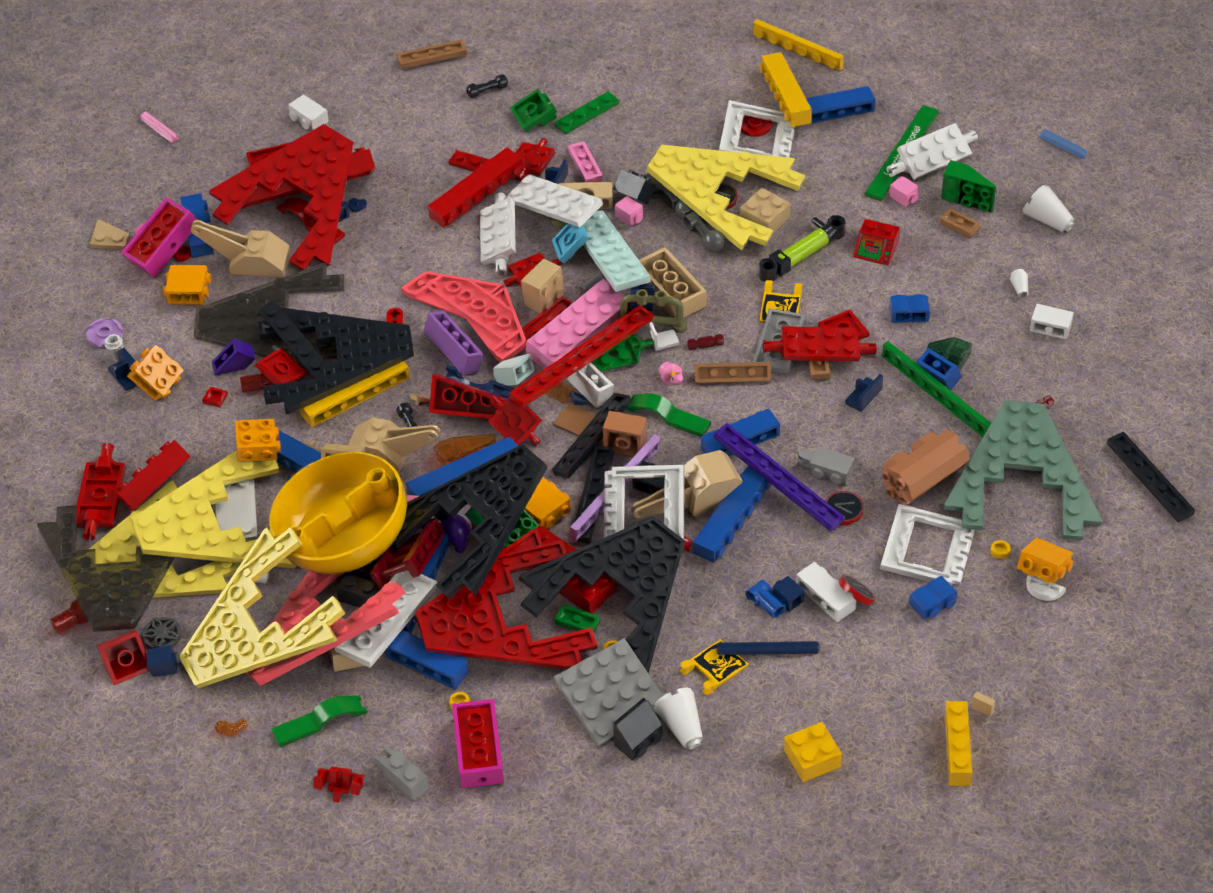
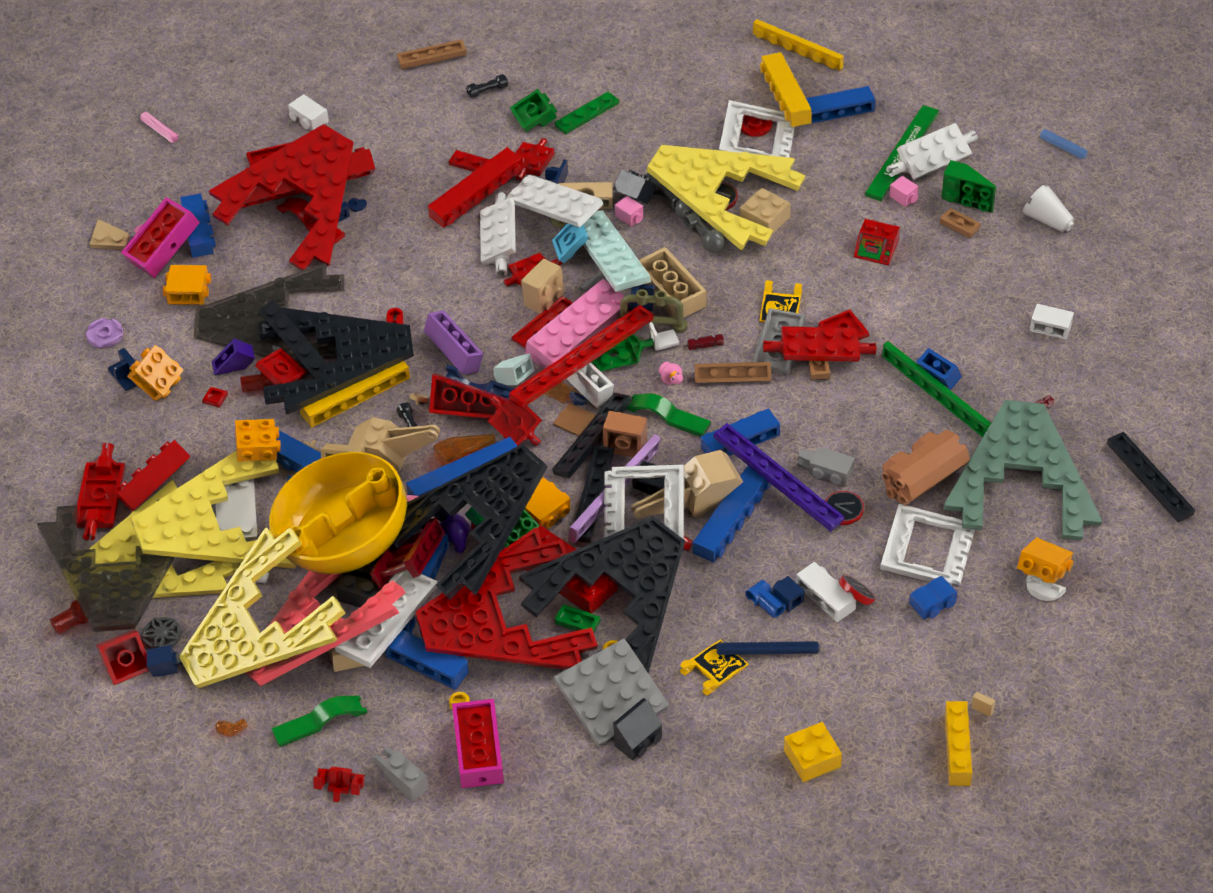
(113, 344): white cone -> none
(182, 254): red tile -> none
(253, 254): tan slope -> none
(480, 302): coral wing -> none
(585, 162): bright pink plate -> none
(681, 716): white cone -> none
(782, 261): piece -> none
(864, 392): dark blue panel -> none
(909, 308): blue brick -> none
(952, 349): clear green slope -> none
(1000, 549): yellow tile -> none
(1019, 280): white cone -> none

